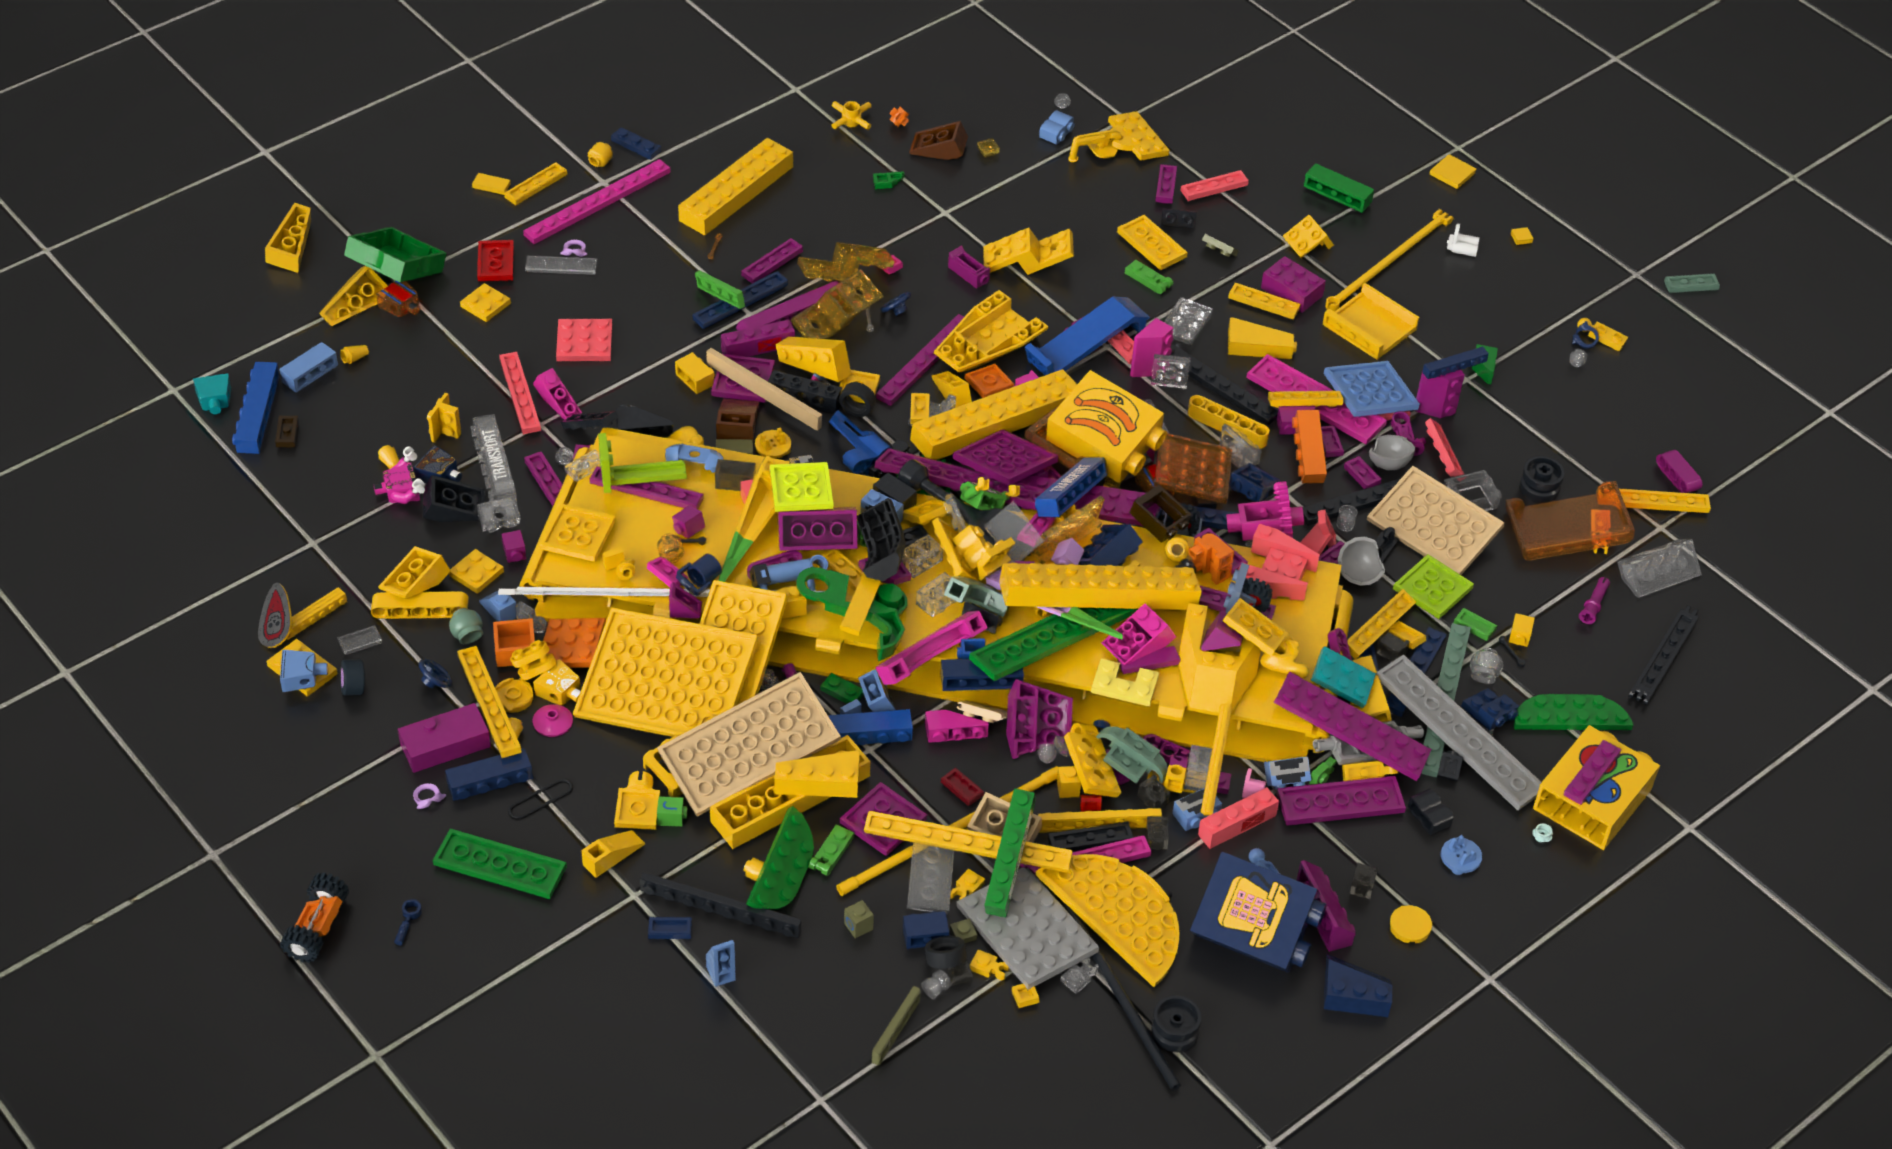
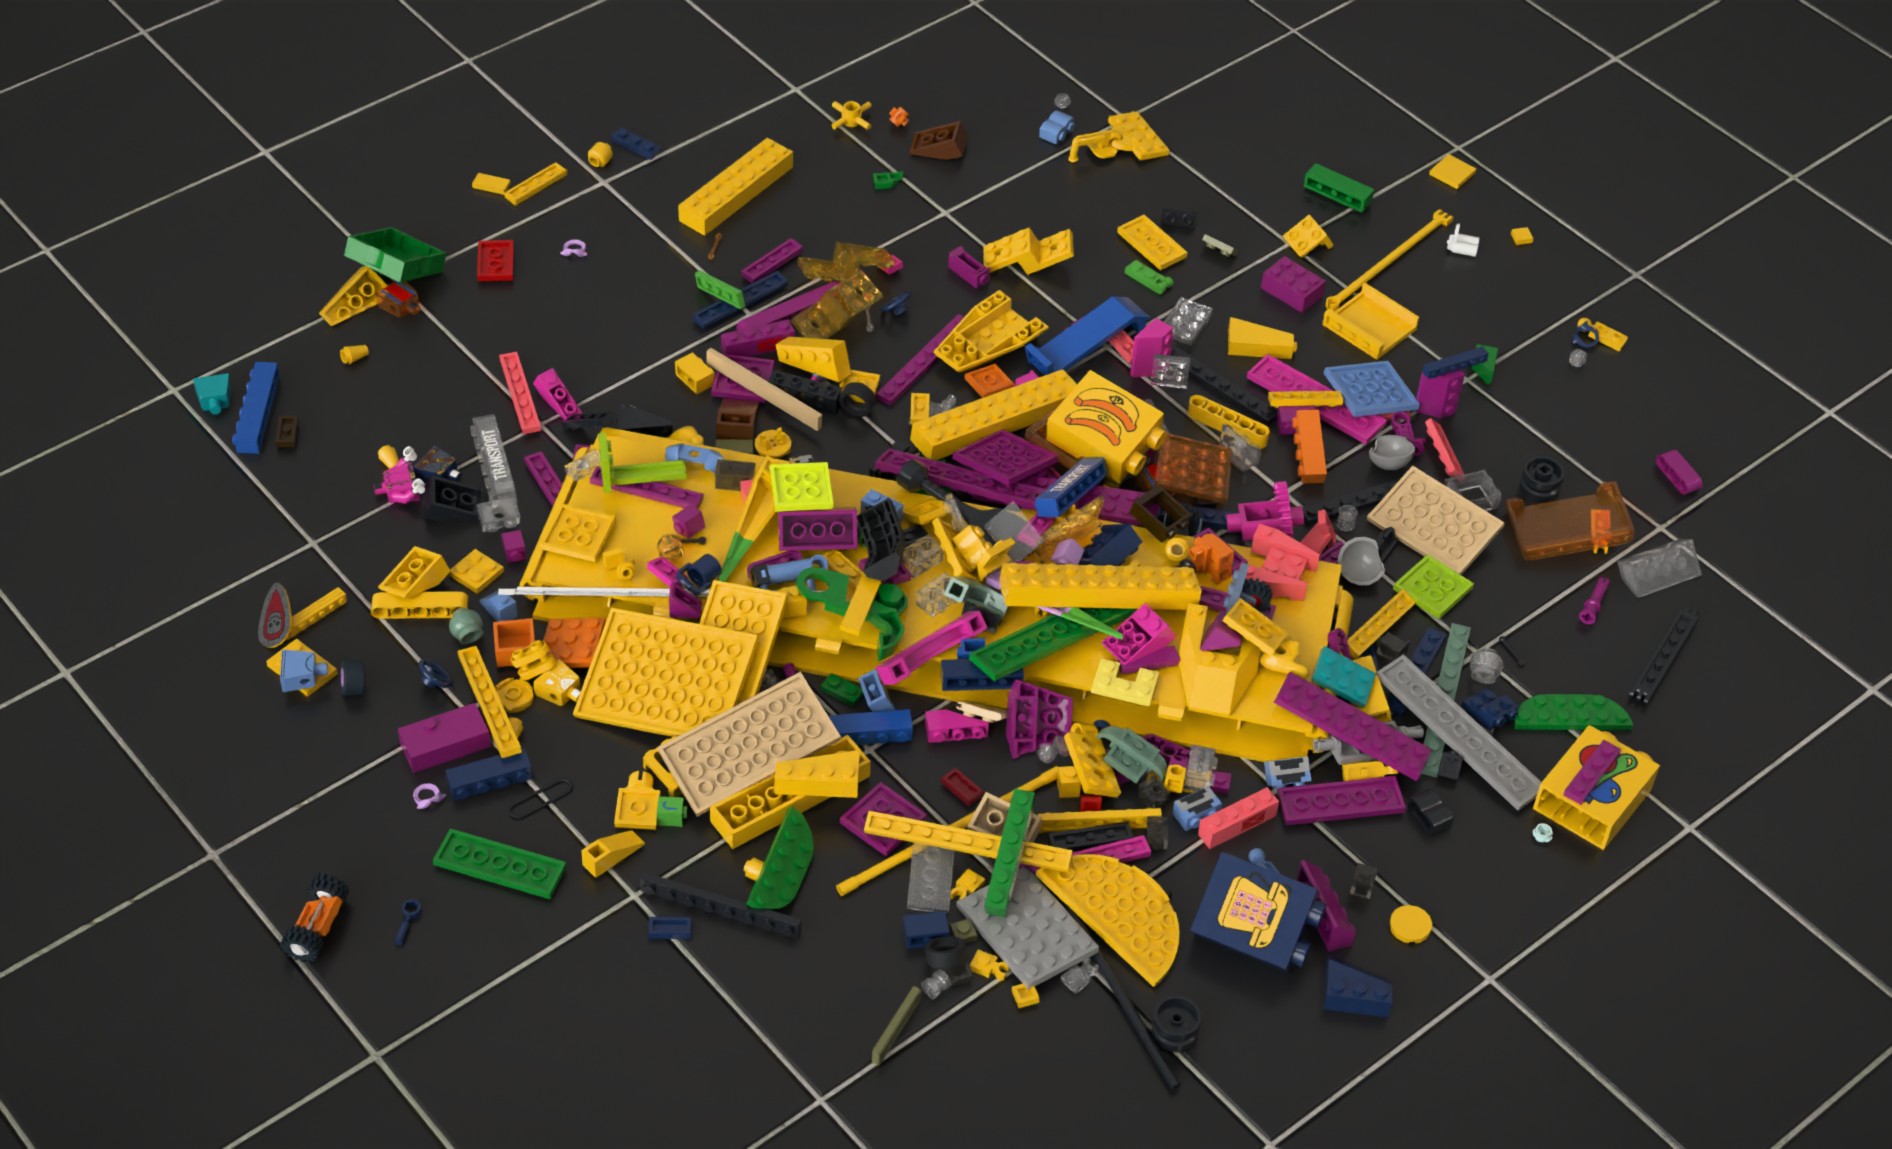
(289, 240): yellow wedge -> none
(308, 367): medium blue brick -> none
(359, 640): clear tile -> none
(444, 419): yellow bracket -> none
(485, 302): yellow plate -> none
(525, 612): clear plate -> none
(552, 720): dark pink dish -> none
(564, 455): clear plate -> none
(565, 265): clear tile -> none
(584, 340): coral plate -> none
(596, 201): dark pink plate -> none
(721, 963): medium blue slope -> none
(831, 850): bright green plate -> none
(850, 708): medium blue tile -> none
(858, 919): olive brick -> none
(868, 446): blue panel -> none
(897, 490): black brick -> none
(953, 385): yellow slope -> none
(985, 498): bright green torso -> none
(988, 147): clear yellow plate -> none
(1166, 184): magenta plate -> none
(1214, 185): coral plate -> none
(1216, 760): yellow axle -> none
(1252, 482): dark blue plate -> none
(1252, 785): bright pink panel -> none
(1264, 301): yellow plate -> none
(1321, 773): bright green plate -> none
(1331, 442): magenta plate -> none
(1362, 472): magenta plate -> none
(1405, 633): yellow tile -> none
(1468, 855): medium blue plate -> none
(1479, 626): bright green tile -> none
(1521, 630): yellow brick -> none
(1666, 500): yellow plate -> none
(1691, 283): sand green tile -> none

